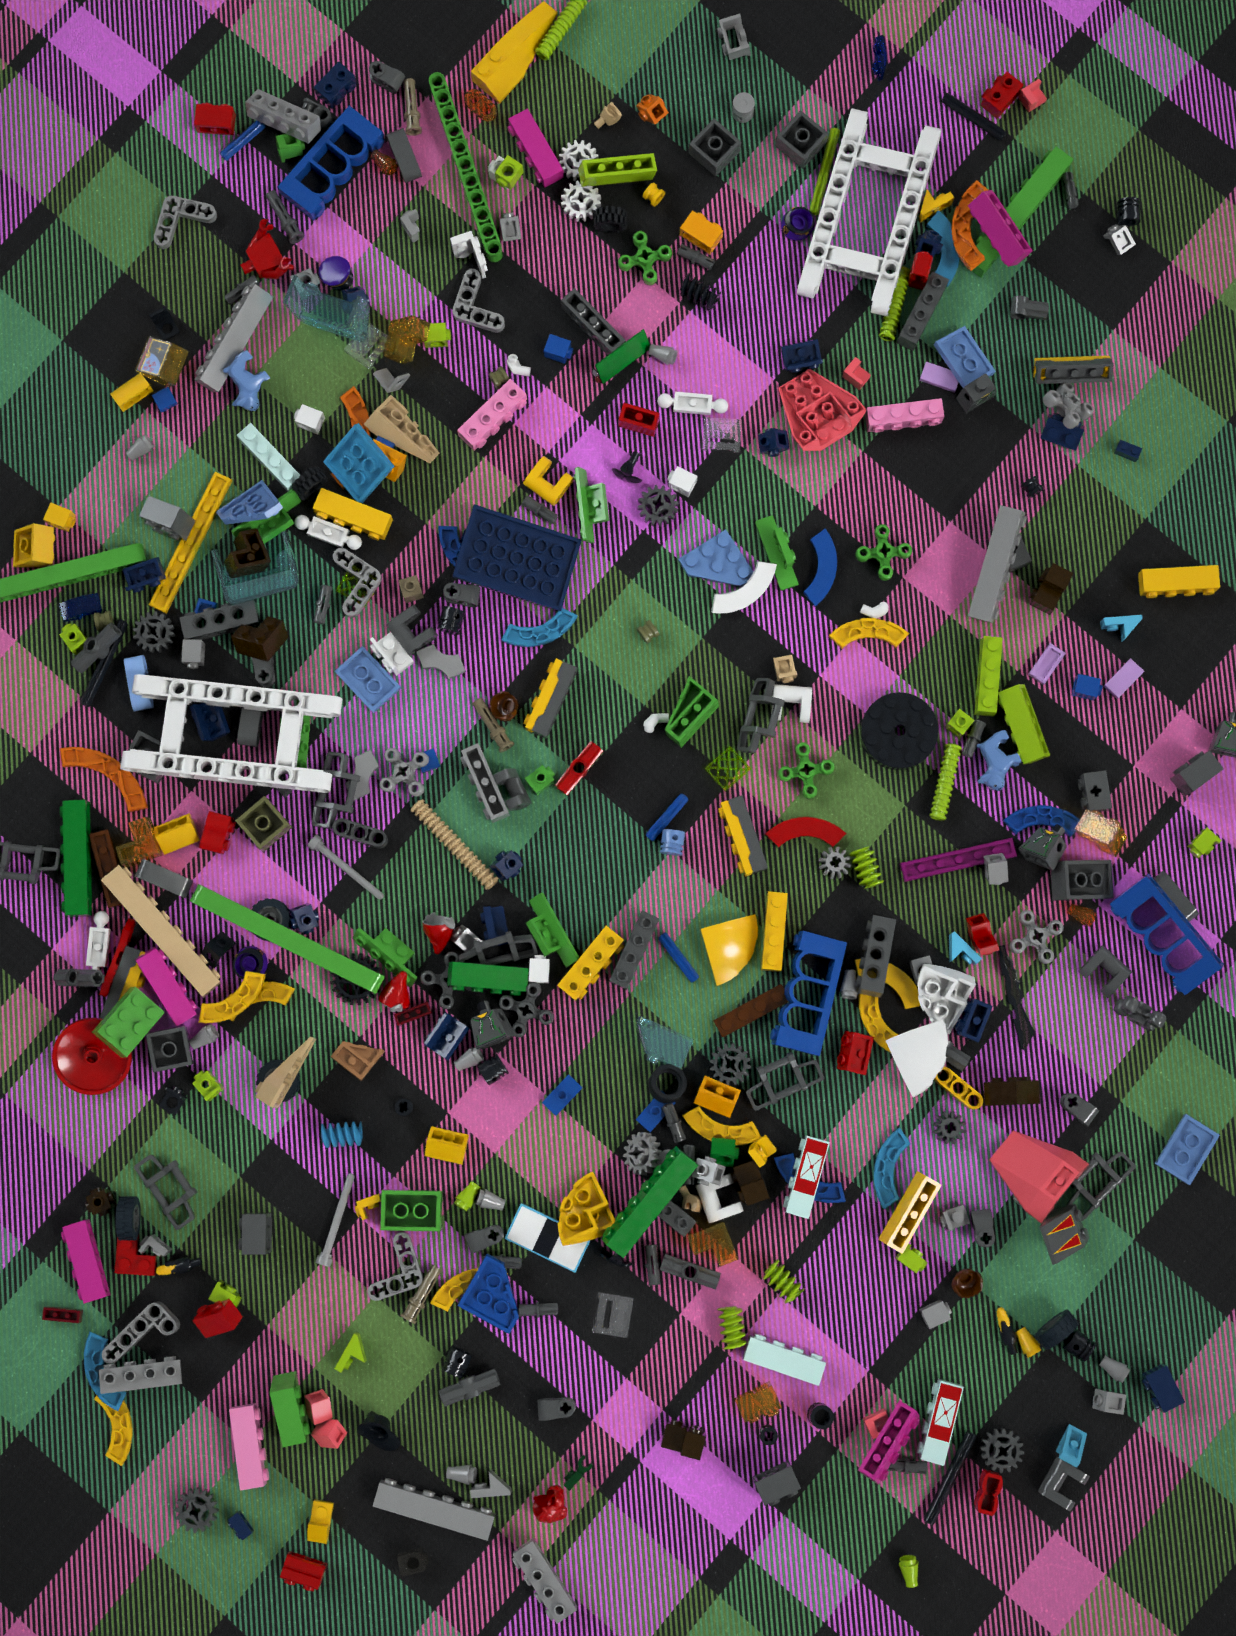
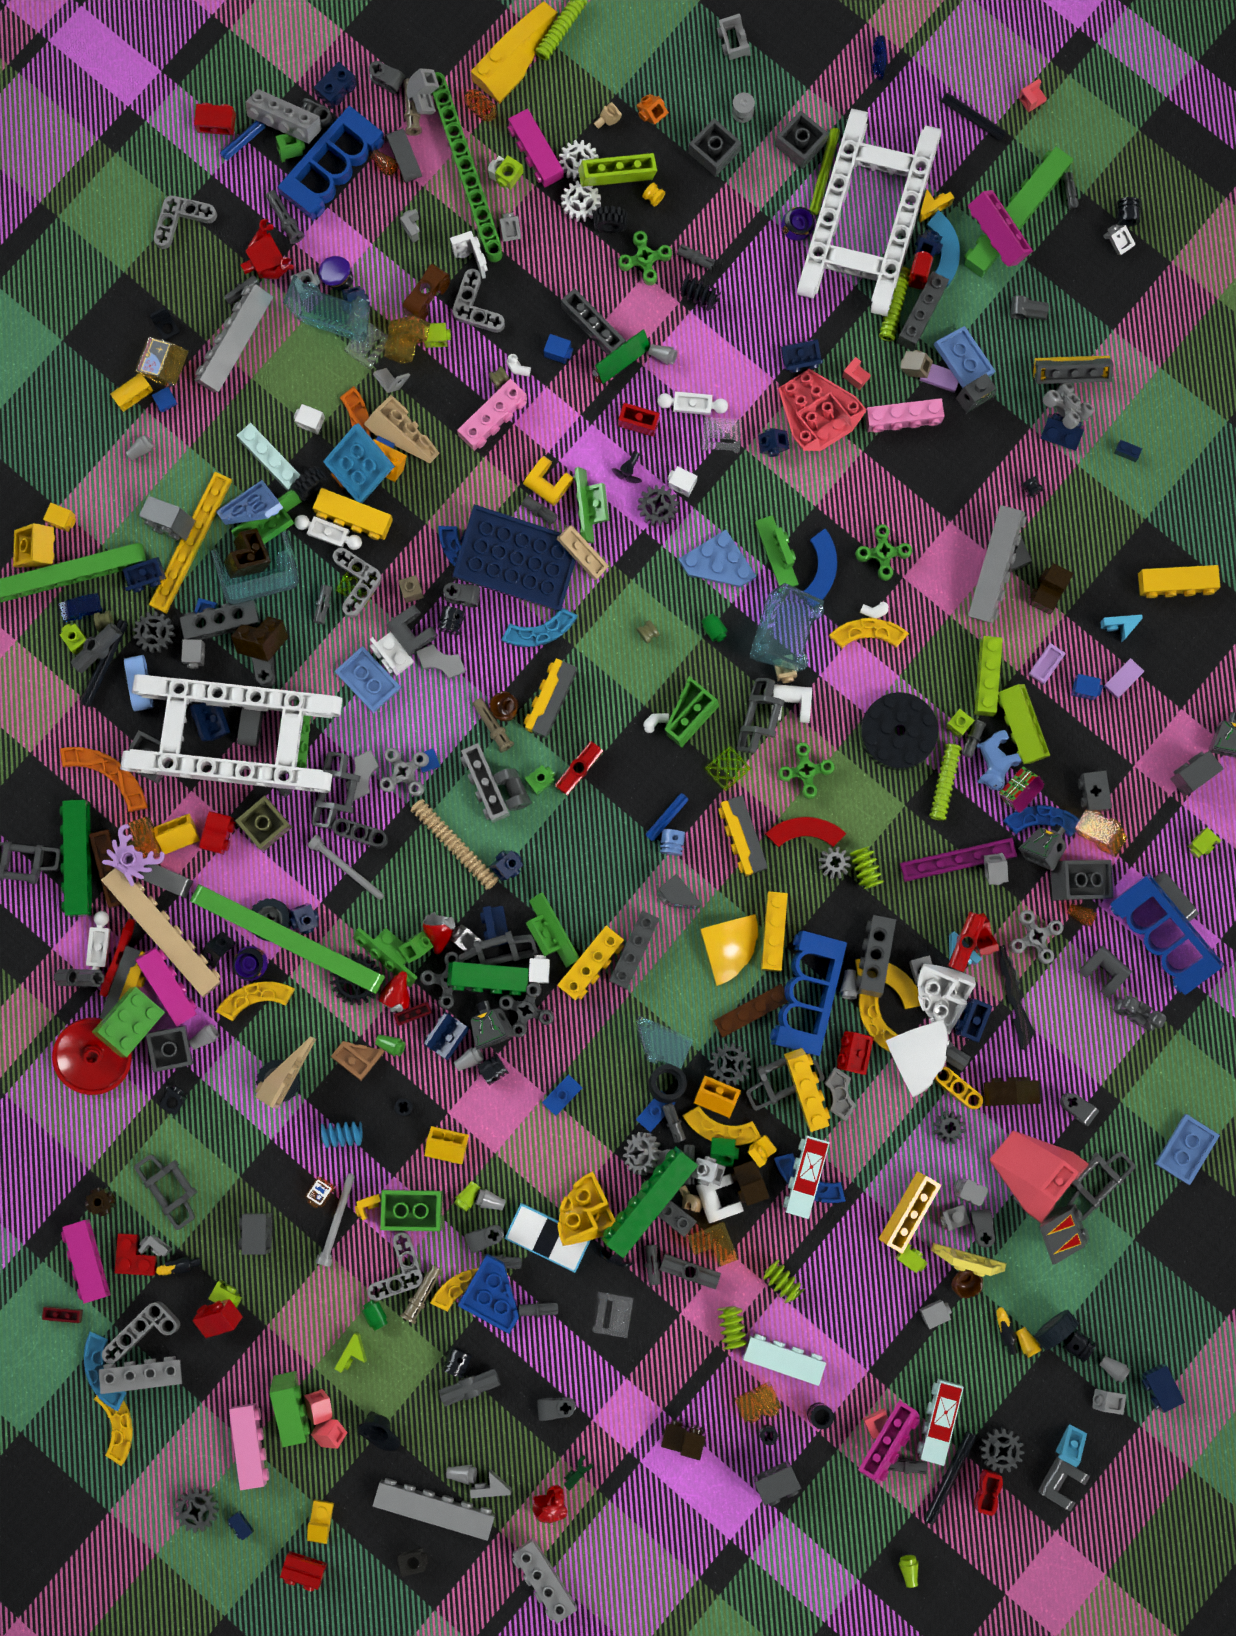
(128, 859): none -> lavender animal
(128, 1218): black wheel -> none
(212, 1090): lime brick -> none
(235, 1004): yellow tile -> none
(246, 382): medium blue animal -> none
(320, 1192): none -> brick
(374, 1315): none -> green brick
(392, 1045): none -> bright green cone
(415, 947): none -> bright green brick
(417, 302): none -> reddish brown beam
(419, 90): none -> light grey brick
(582, 552): none -> tan plate
(677, 894): none -> dark grey slope
(678, 957): blue axle -> none
(701, 232): light orange brick -> none
(714, 628): none -> green brick
(748, 593): white tile -> none
(786, 628): none -> clear light blue windscreen
(806, 1089): none -> yellow brick
(841, 1101): none -> light grey tile
(885, 1165): dark azure tile -> none
(916, 364): none -> dark tan brick
(961, 228): orange tile -> none
(963, 1260): none -> light yellow wing
(970, 929): none -> red piece
(970, 1191): none -> light grey brick
(1001, 95): red brick -> none
(1021, 789): none -> piece

